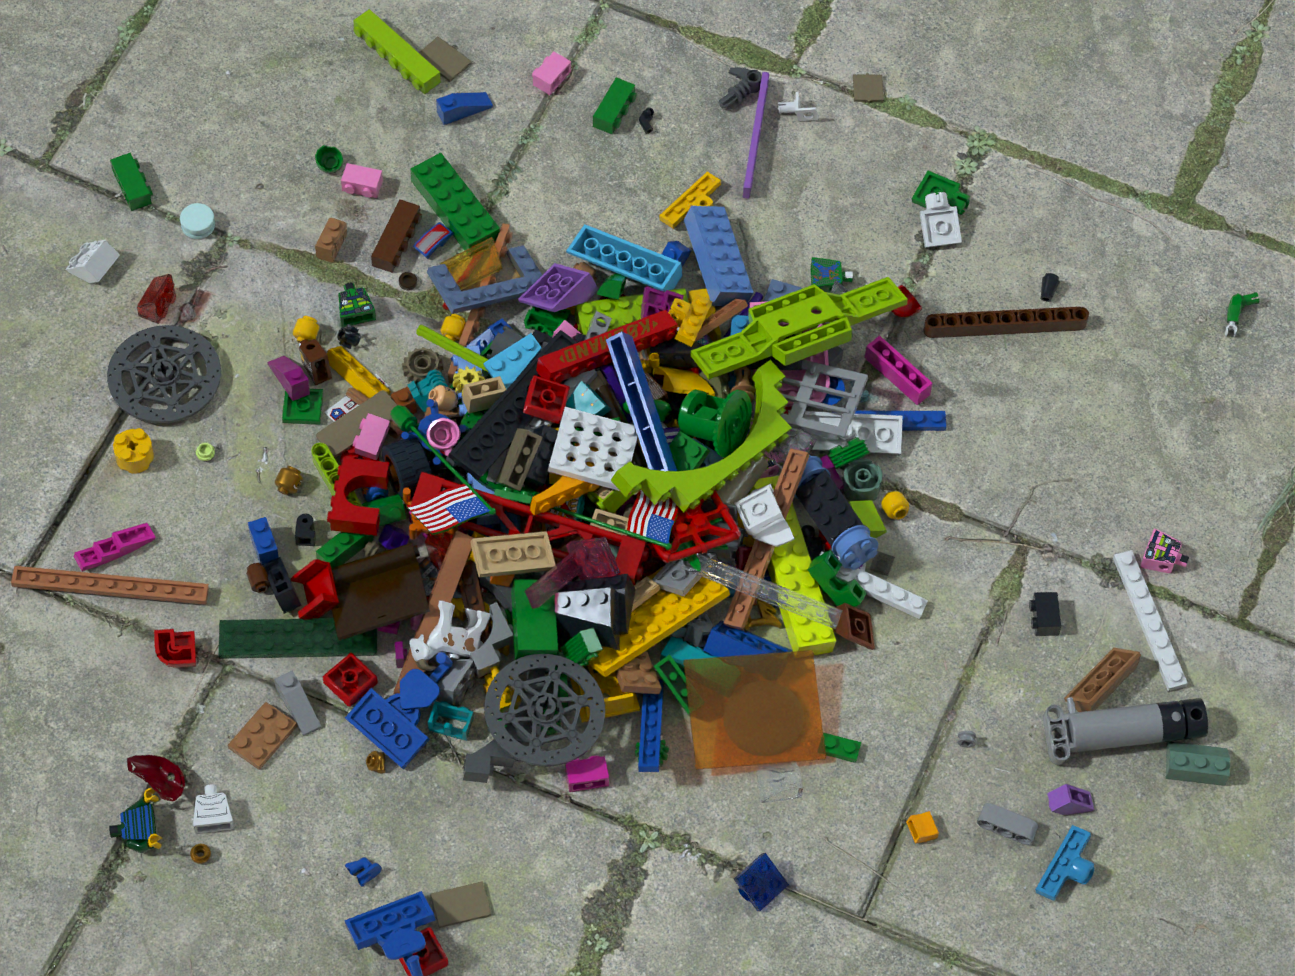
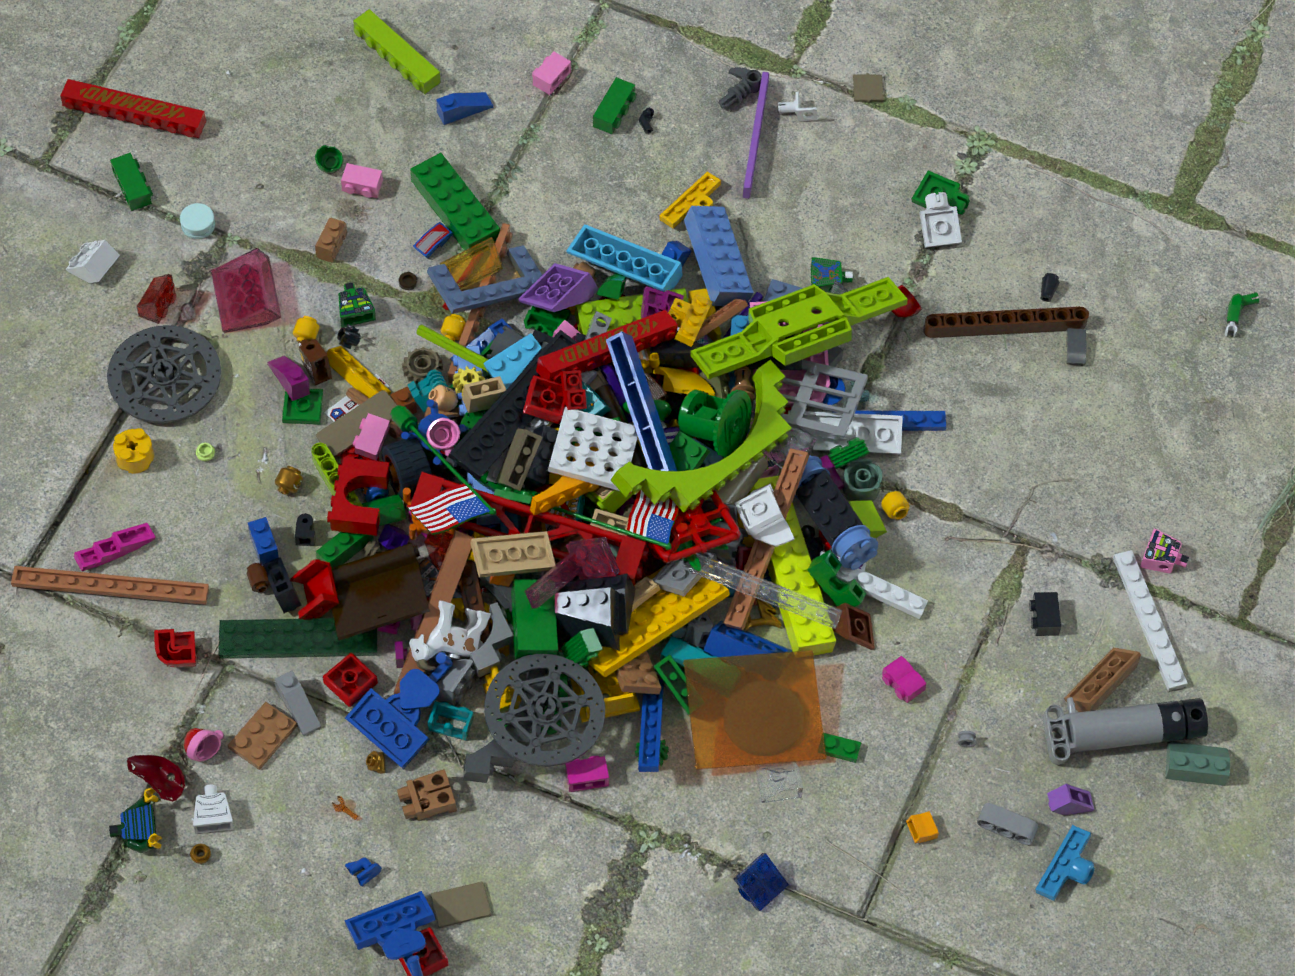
(133, 108): none -> red brick
(202, 743): none -> bright pink piece
(246, 292): none -> clear pink slope
(342, 807): none -> clear orange hand
(396, 236): reddish brown brick -> none
(428, 795): none -> medium nougat hips
(445, 58): dark tan piece -> none
(572, 390): none -> red slope
(882, 563): clear smoke plate -> none
(898, 370): dark pink brick -> none
(903, 679): none -> dark pink brick
(1076, 346): none -> dark grey slope

